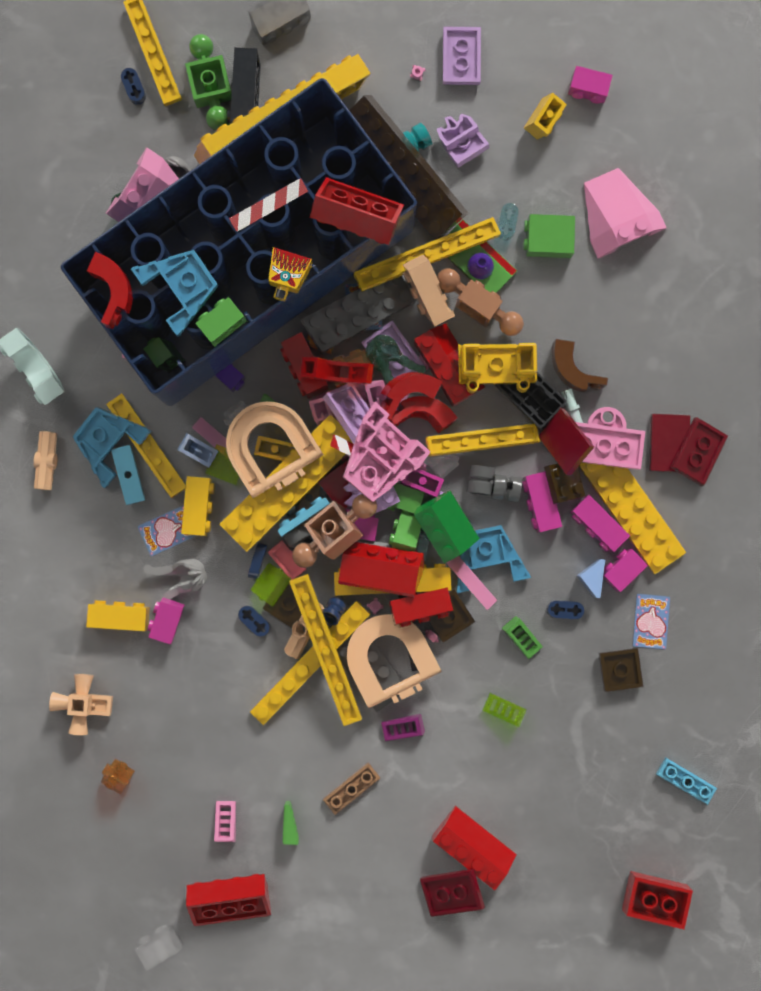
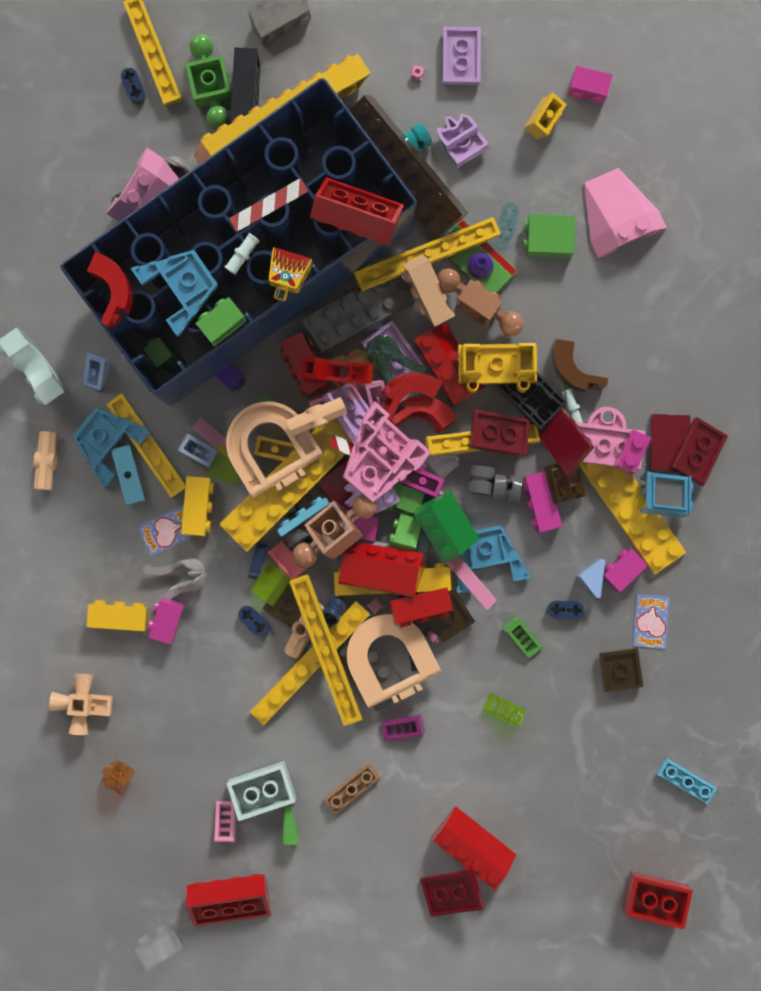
(96, 371): none -> light blue slope
(242, 254): none -> light aqua pin
(261, 790): none -> light aqua brick
(316, 416): none -> light nougat piece
(499, 433): none -> dark red tile
(599, 524): dark pink brick -> none
(631, 452): none -> dark pink brick
(667, 495): none -> dark azure window

